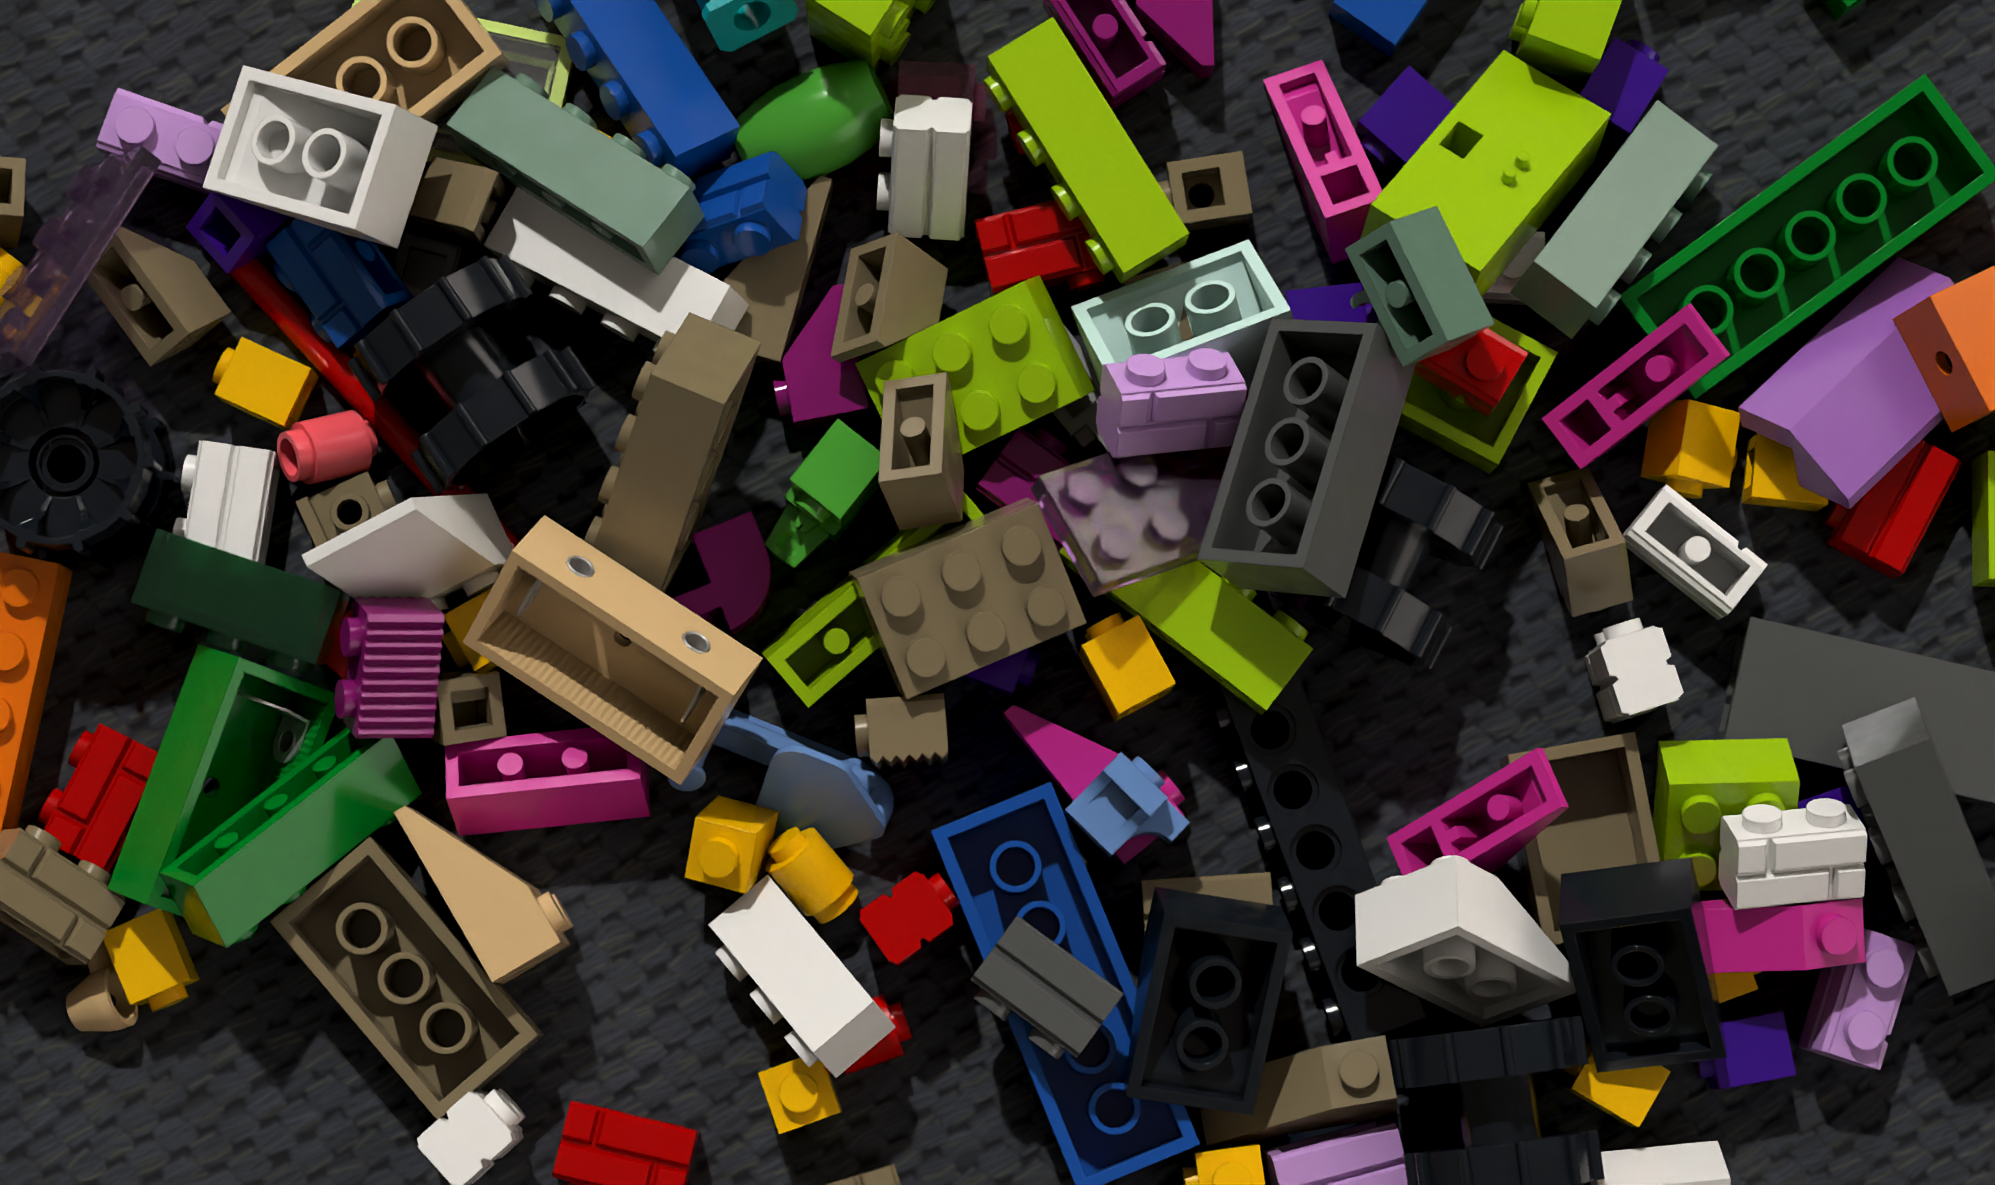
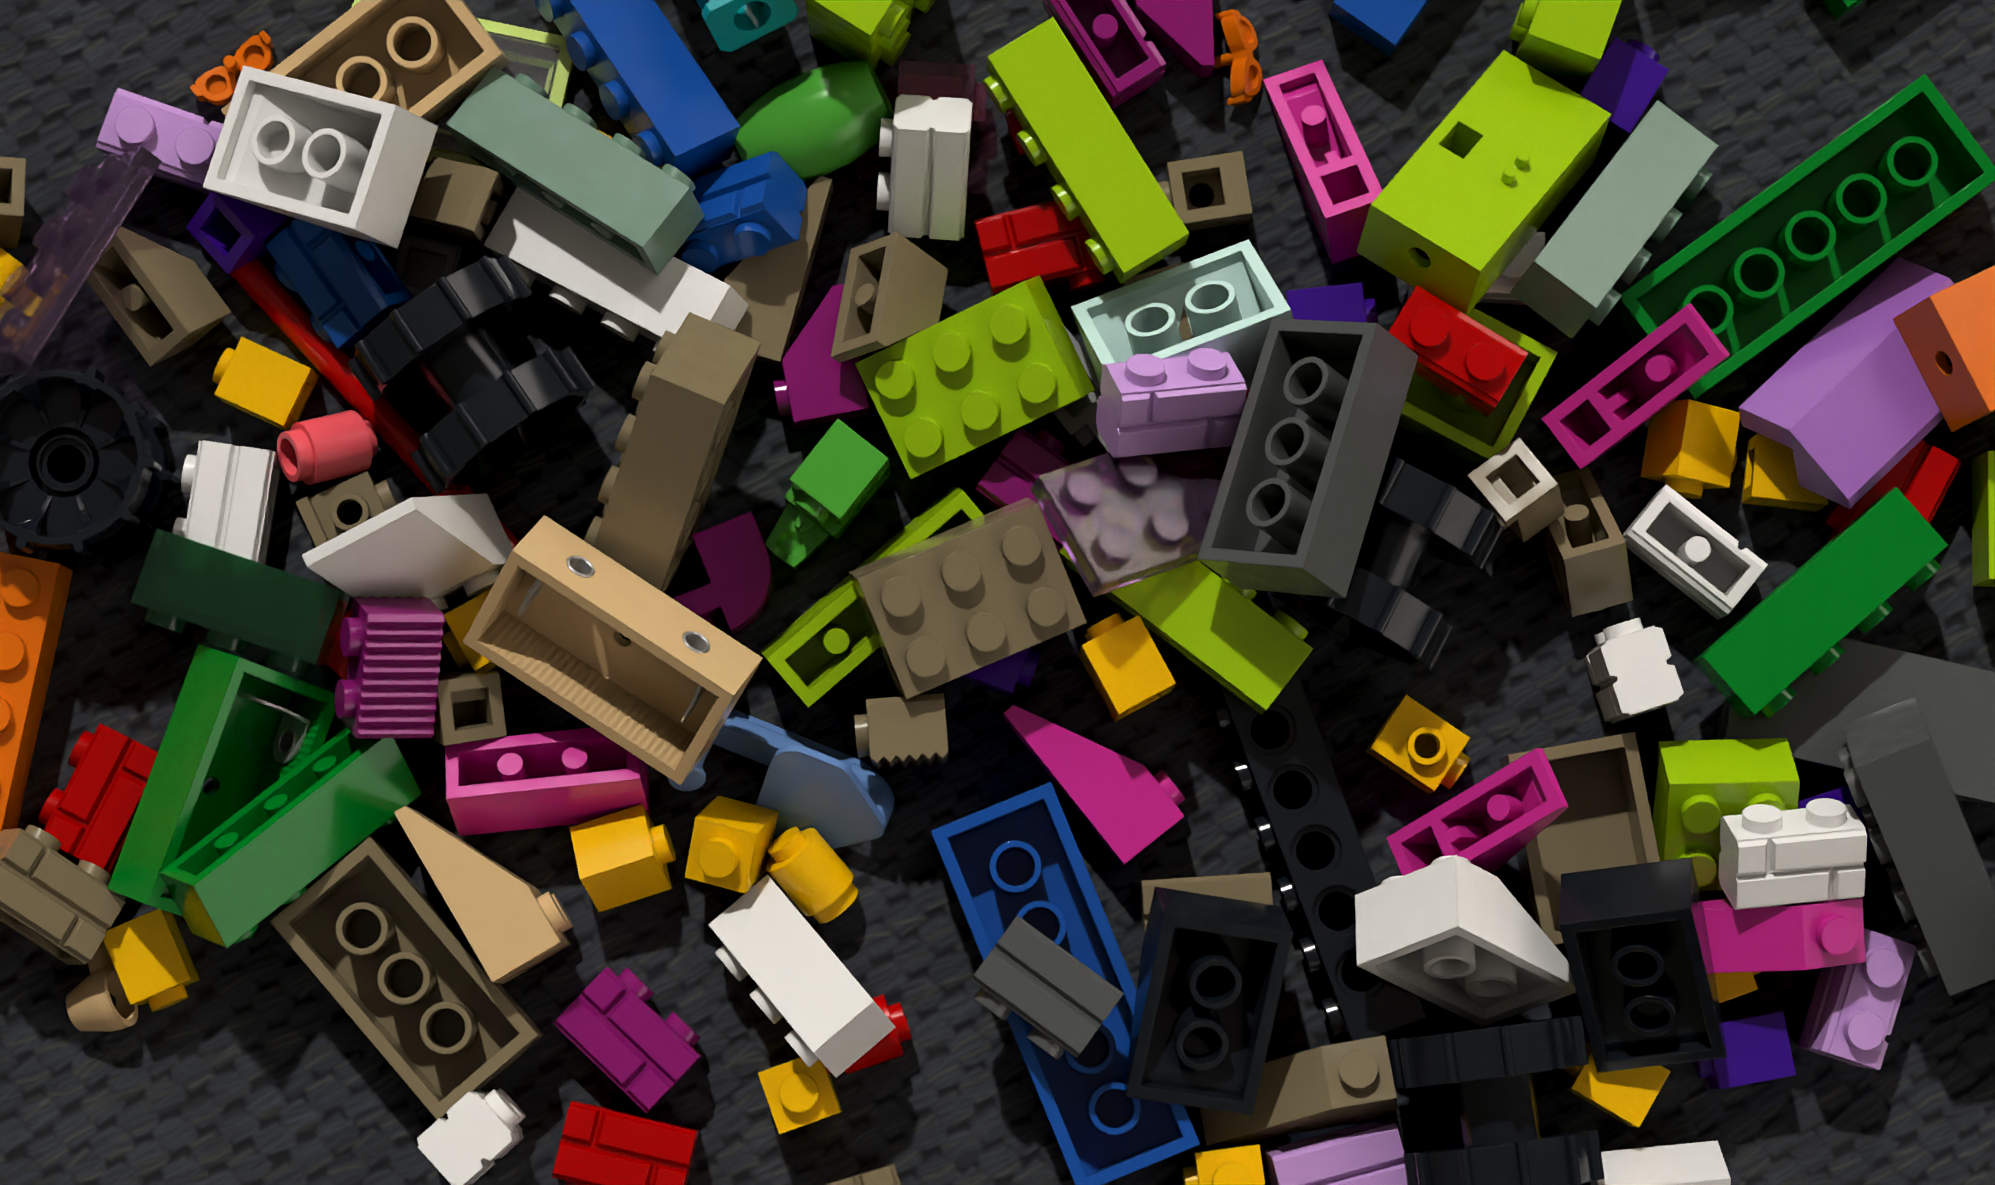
(220, 82): none -> orange piece
(622, 857): none -> yellow brick
(629, 1037): none -> magenta brick
(913, 914): red brick -> none
(921, 452): dark tan slope -> none
(1125, 804): medium blue brick -> none
(1245, 70): none -> orange piece
(1401, 120): dark purple brick -> none
(1418, 286): sand green brick -> none
(1420, 746): none -> yellow brick
(1518, 490): none -> dark tan brick
(1821, 604): none -> green brick

